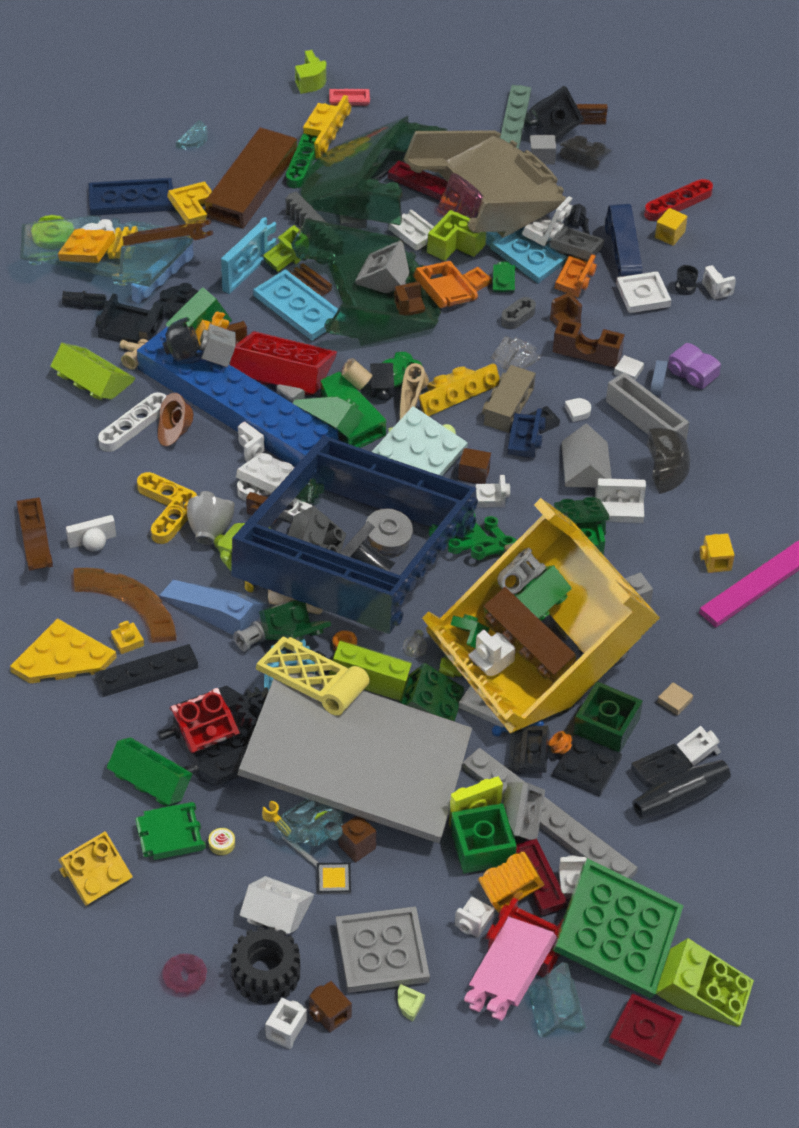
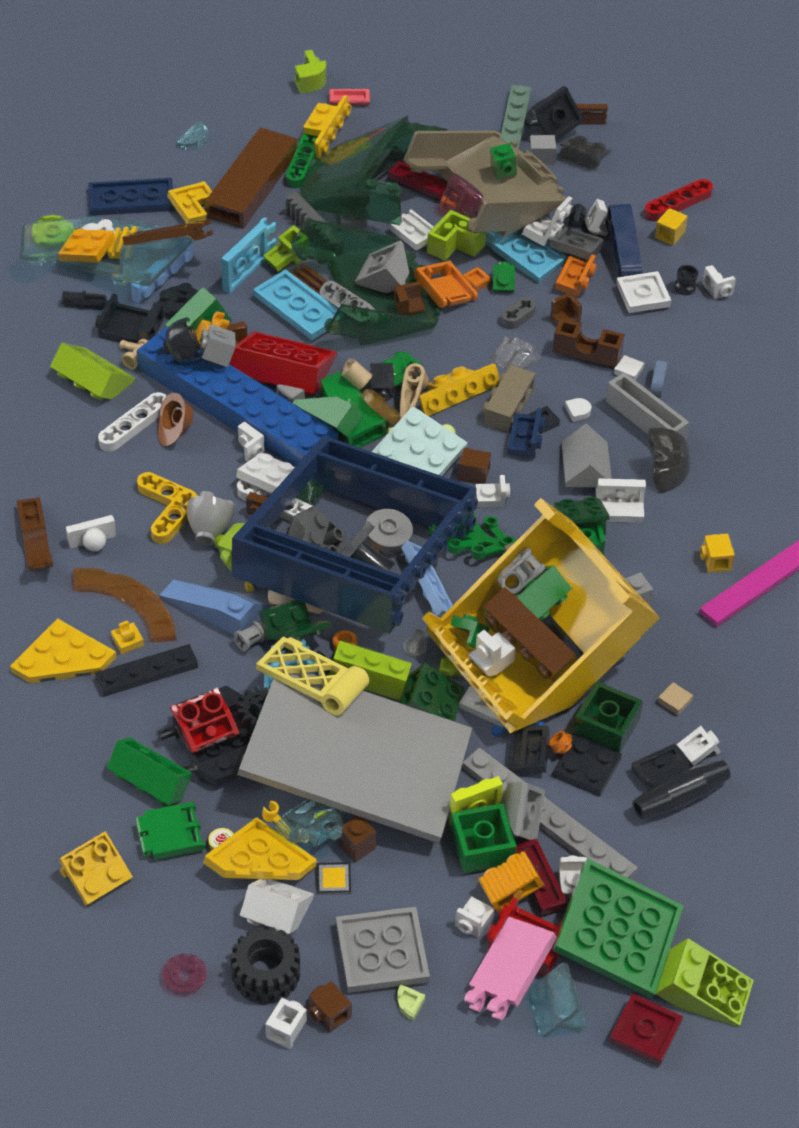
(259, 854): none -> yellow plate
(340, 292): none -> light grey beam
(380, 406): none -> clear yellow tile
(430, 583): none -> light blue plate
(503, 161): none -> green brick
(596, 218): none -> white bracket
(694, 365): medium lavender brick -> none

